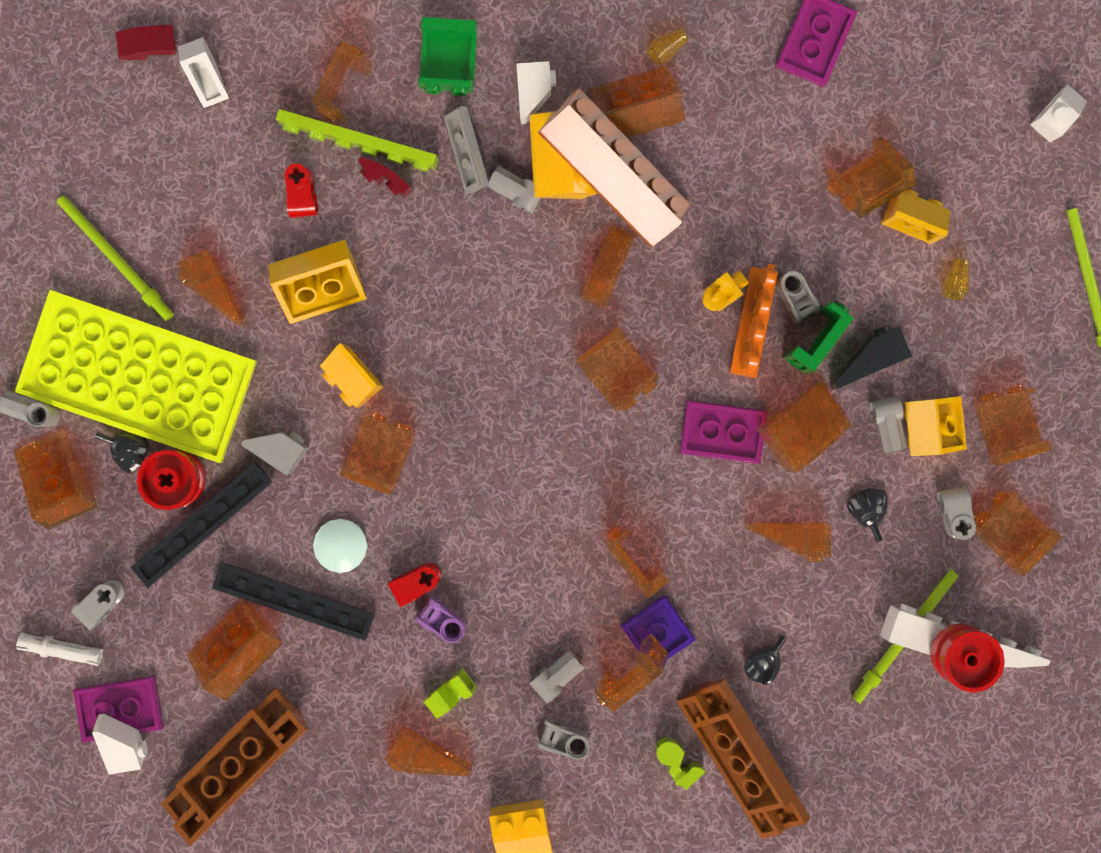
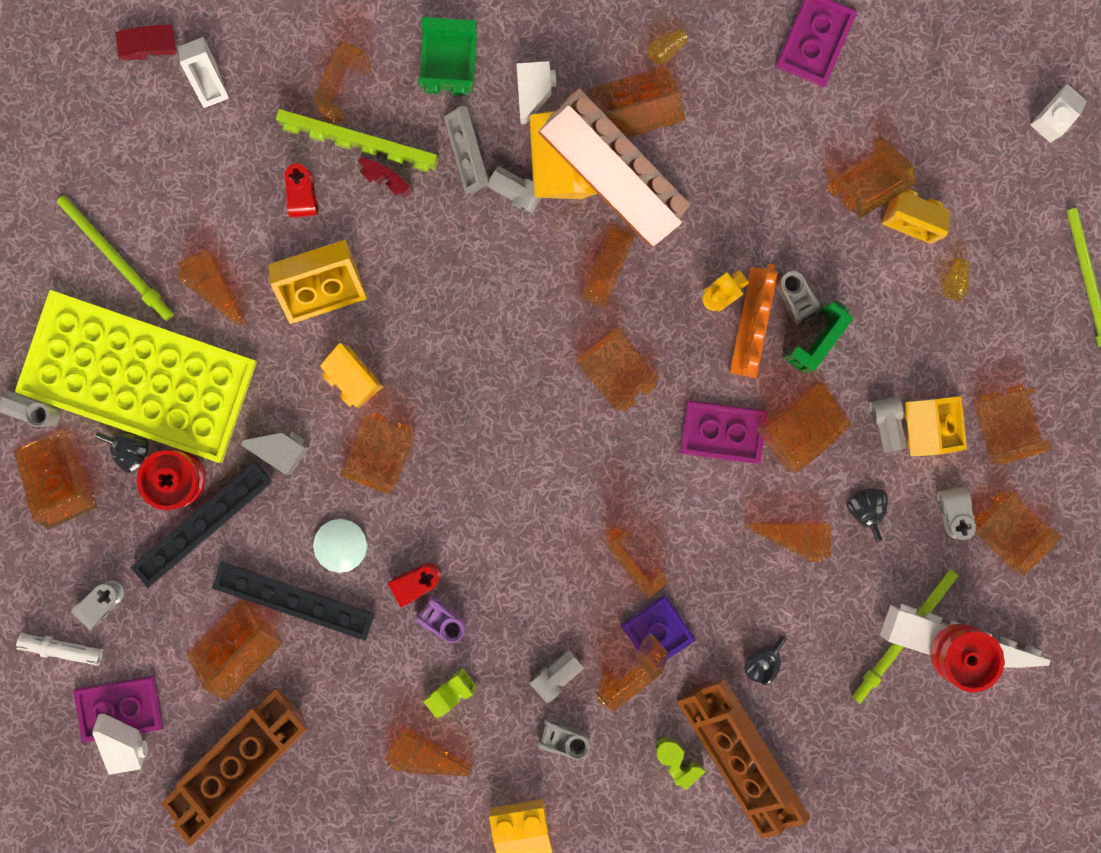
(876, 354): black slope -> none

